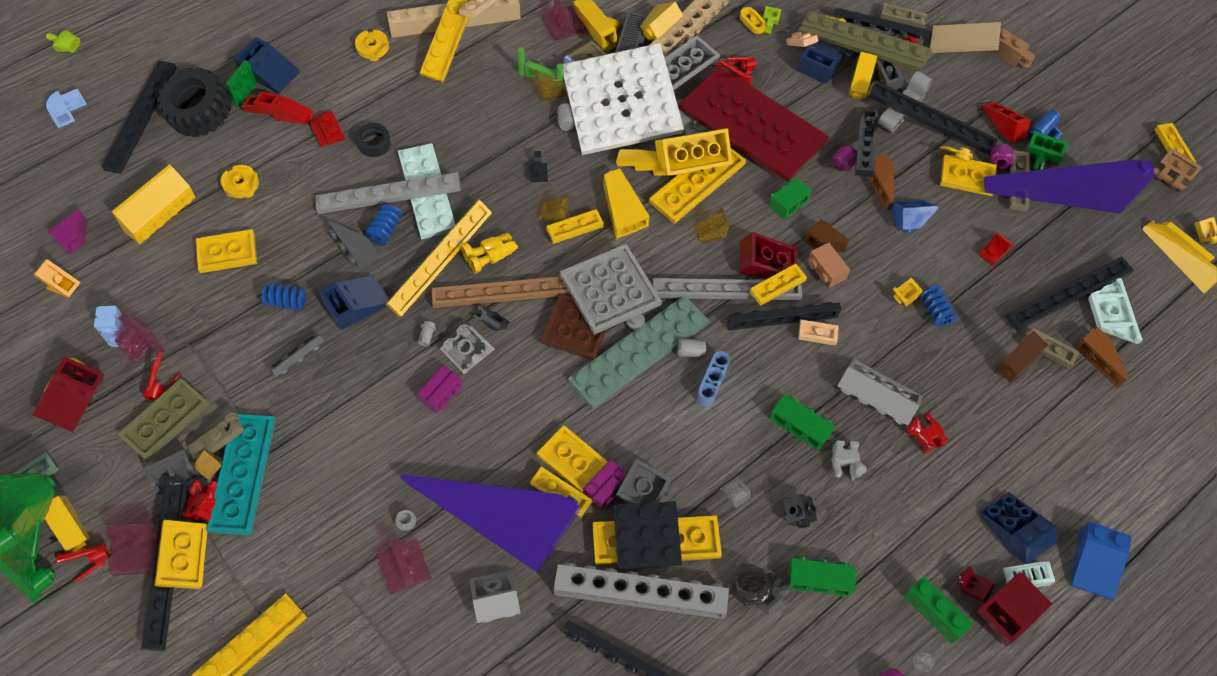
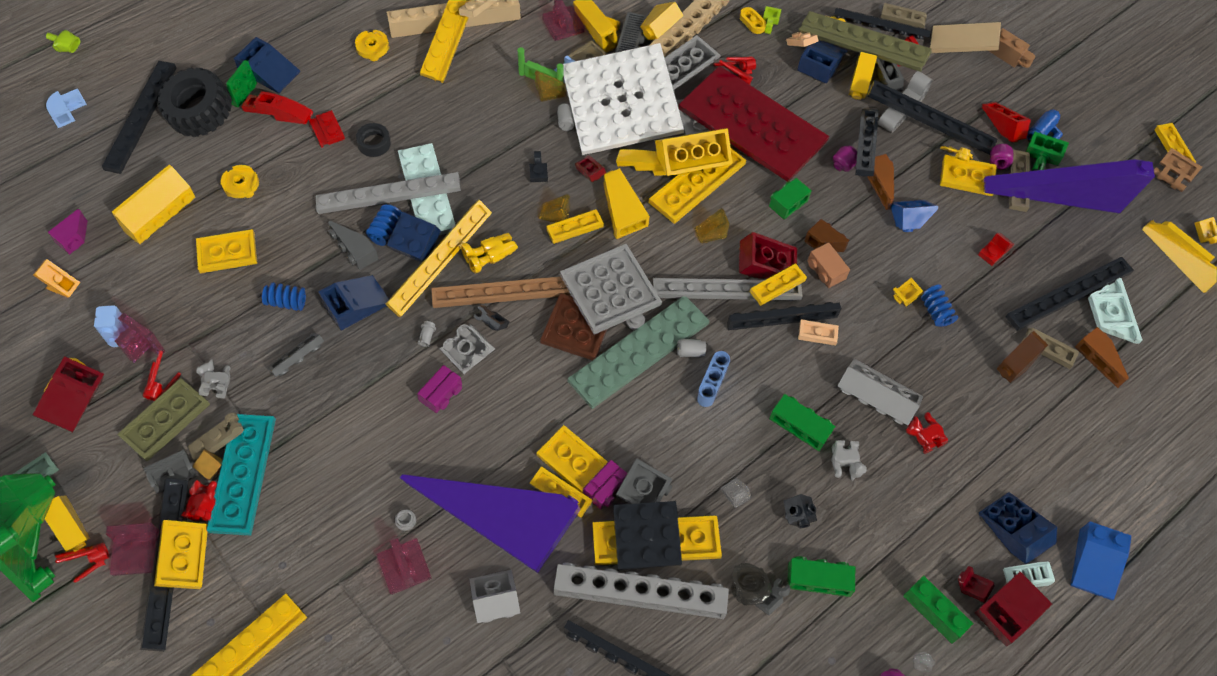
(213, 380): none -> light grey animal
(413, 237): none -> dark blue brick
(590, 168): none -> dark red plate

